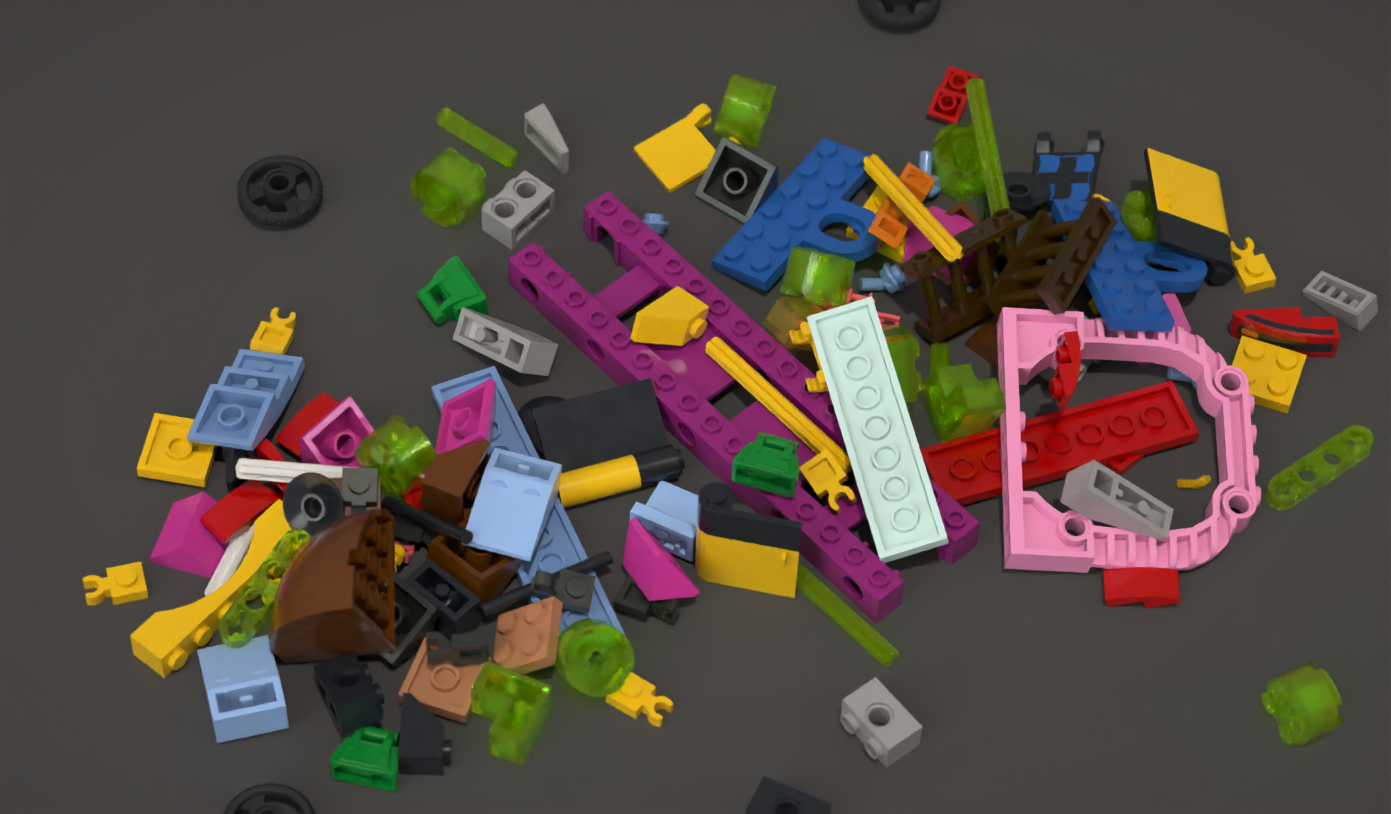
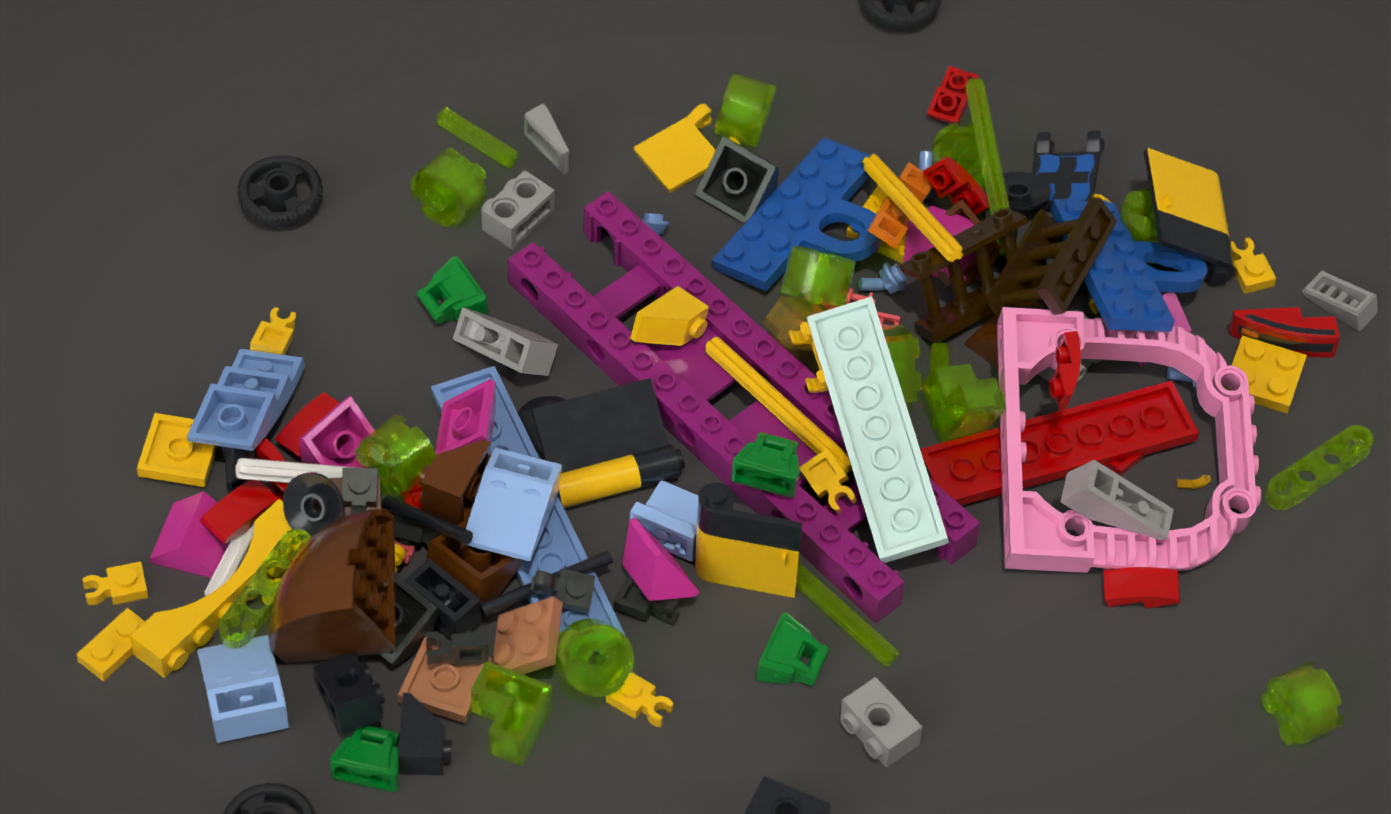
(111, 646): none -> yellow plate
(784, 654): none -> green piece
(954, 181): none -> red slope

